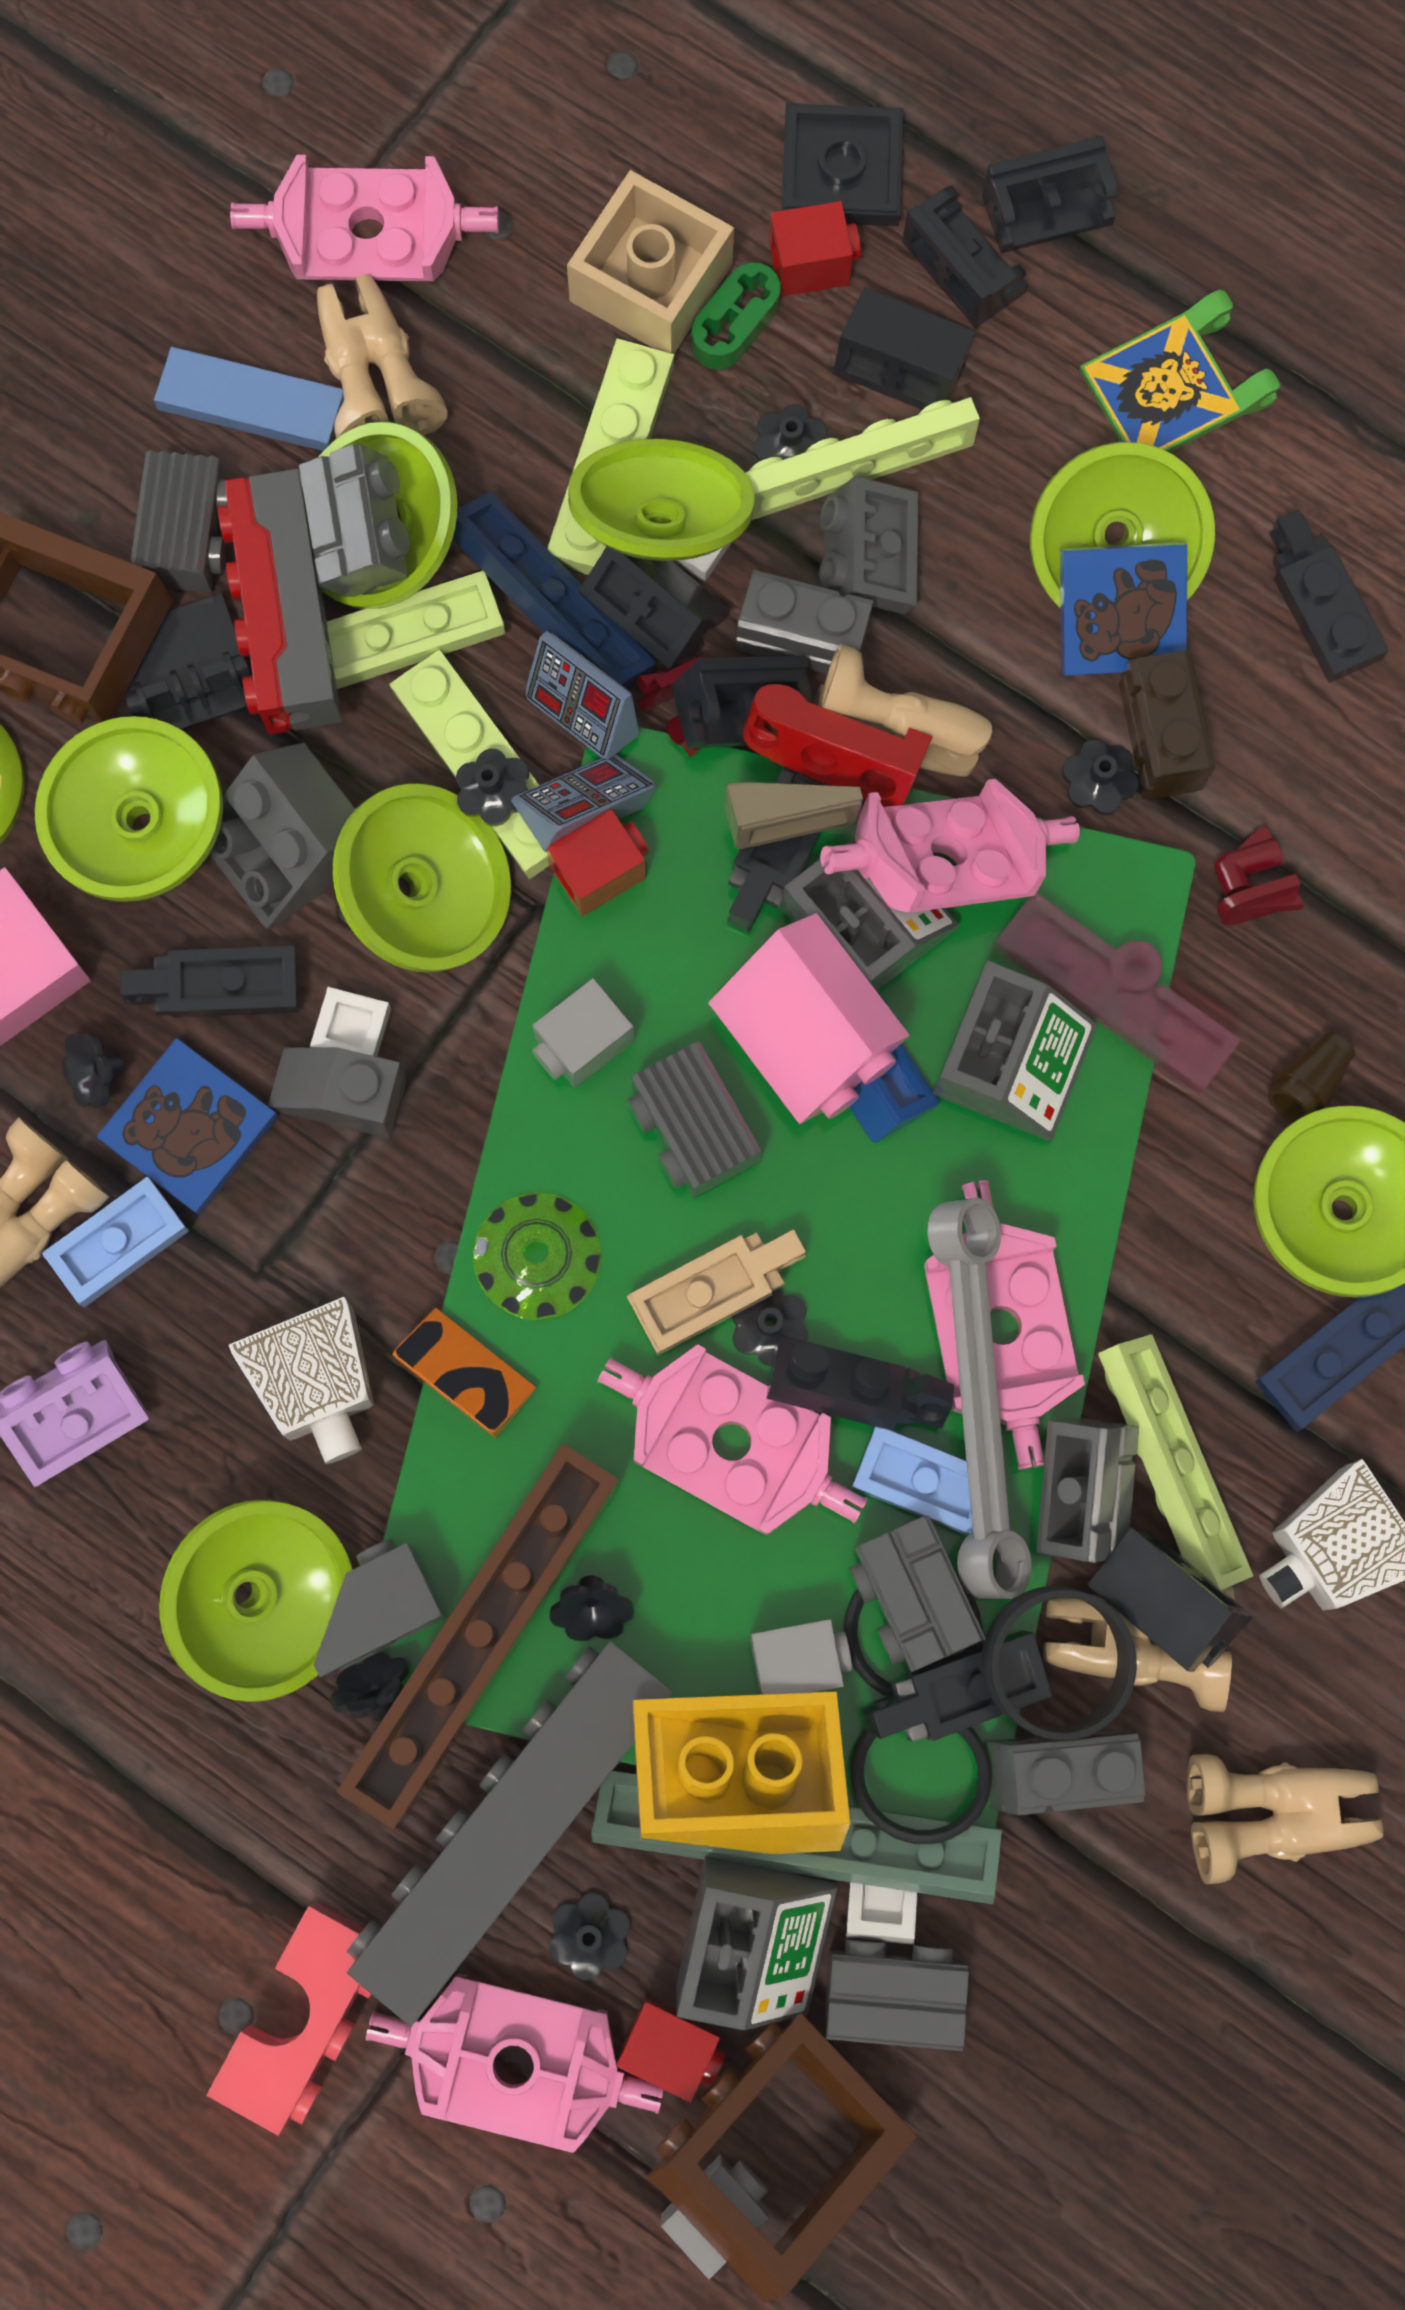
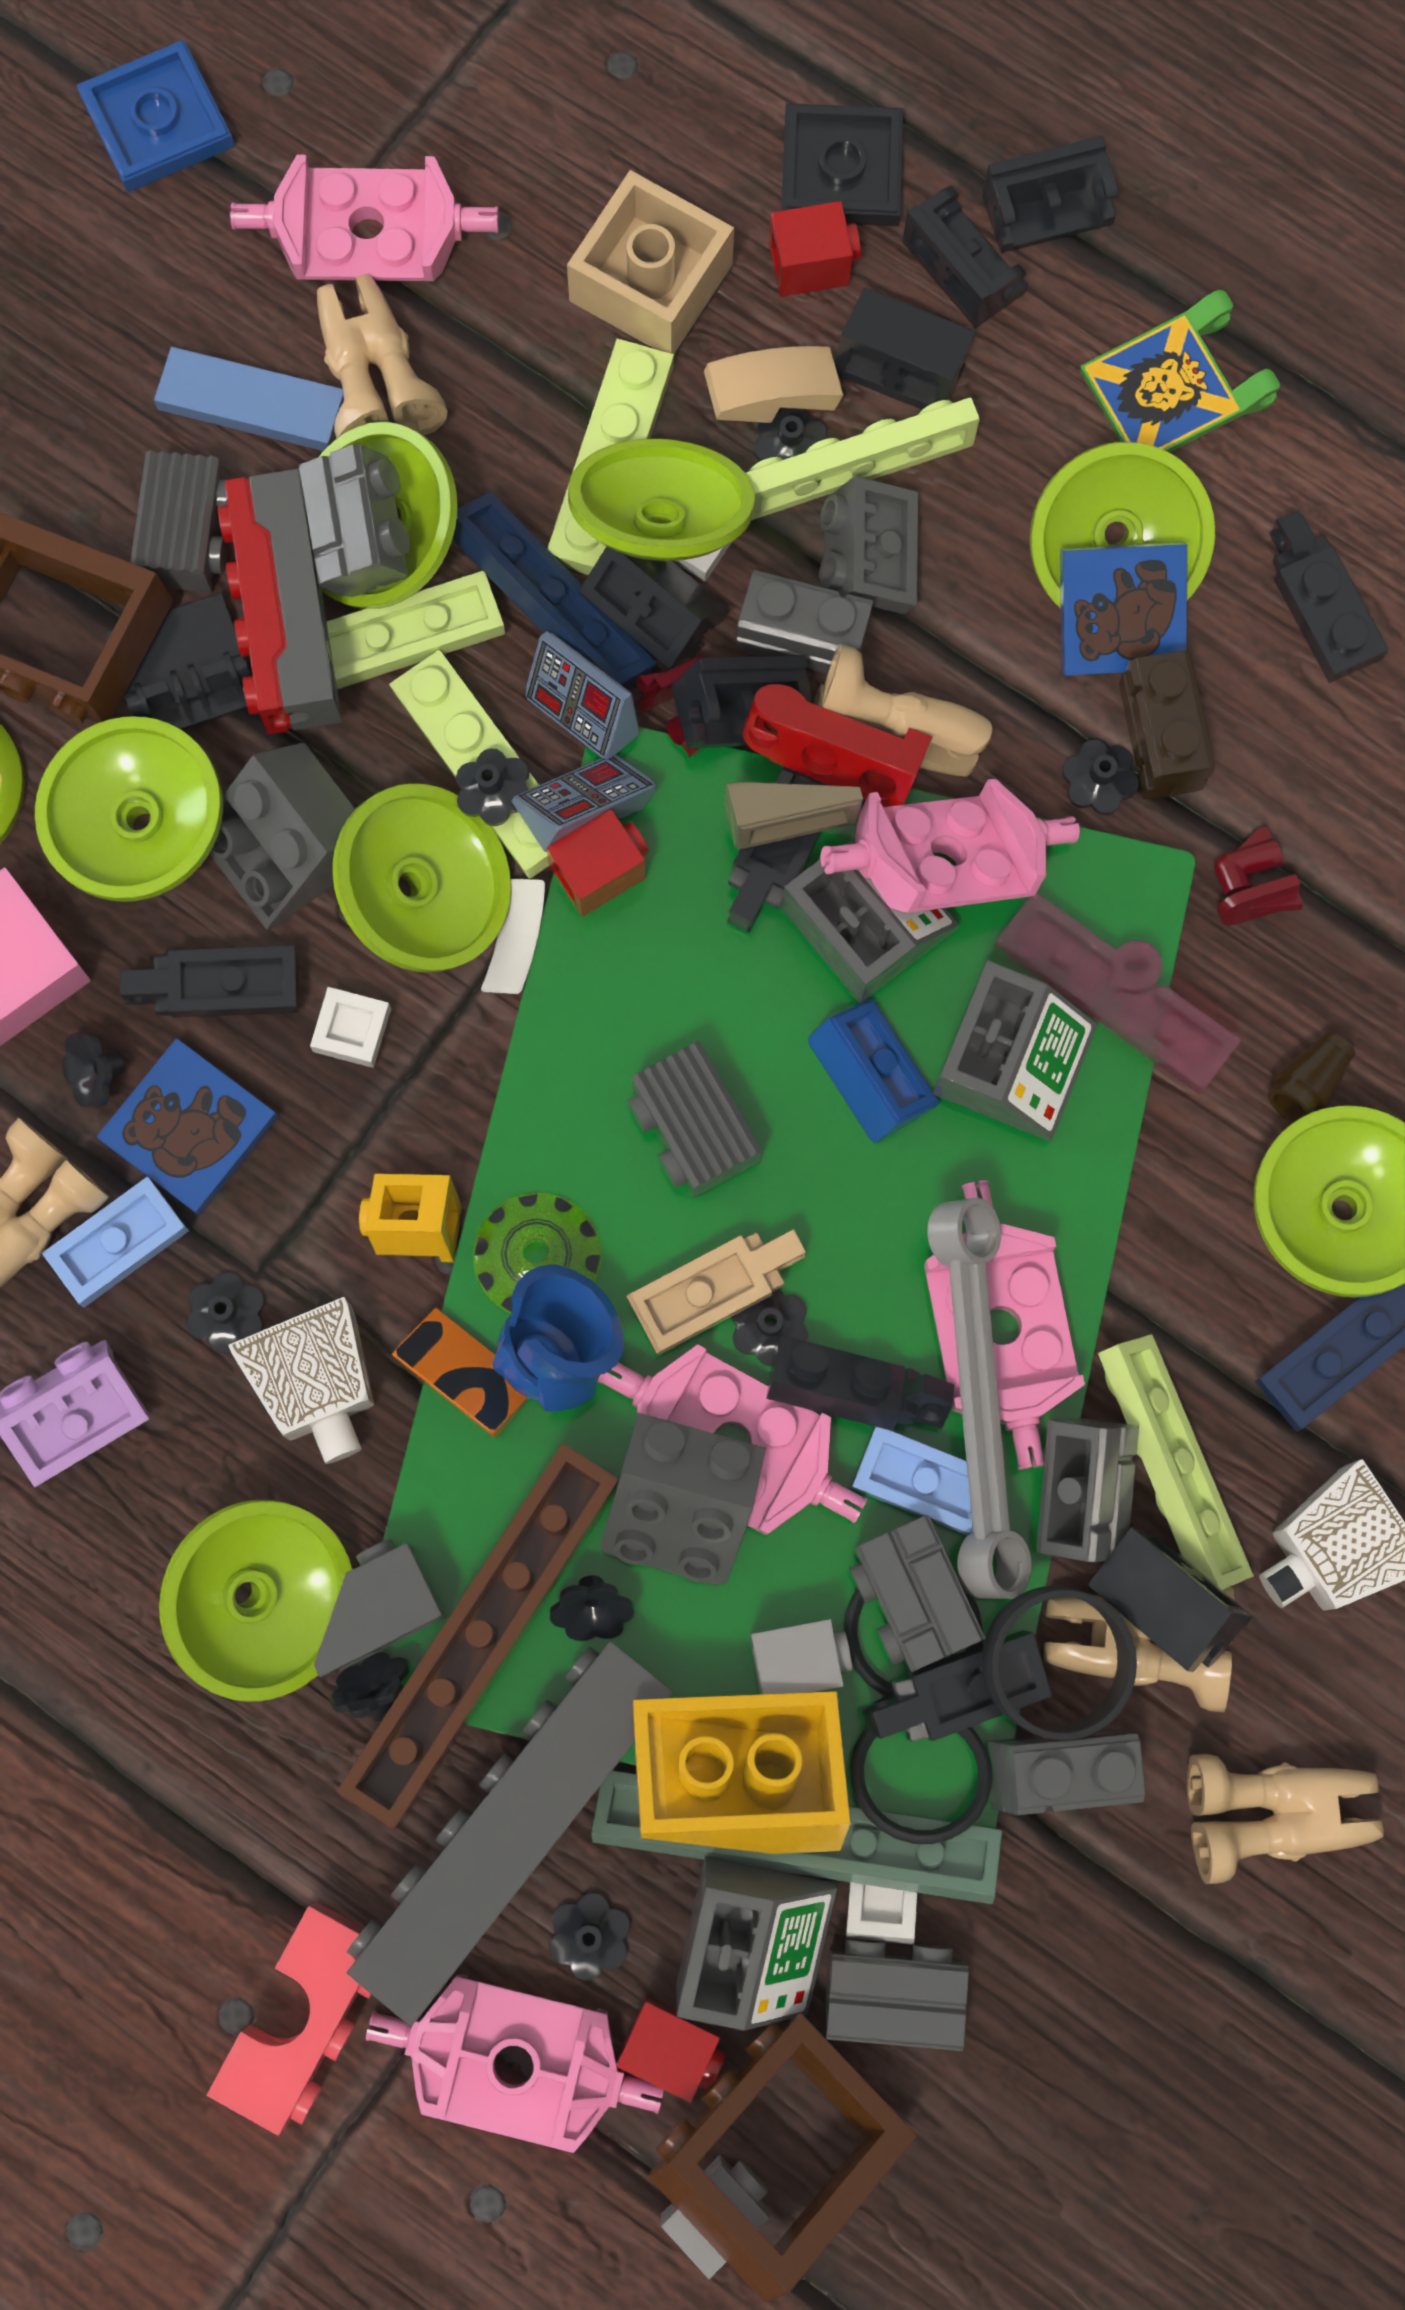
(155, 116): none -> blue tile
(238, 1321): none -> black plant
(339, 1089): dark grey slope -> none
(412, 1215): none -> yellow brick
(516, 938): none -> white sticker
(558, 1338): none -> blue helmet
(581, 1034): light grey brick -> none
(682, 1500): none -> dark grey bracket
(726, 308): green beam -> none
(763, 381): none -> tan slope
(809, 1020): bright pink brick -> none

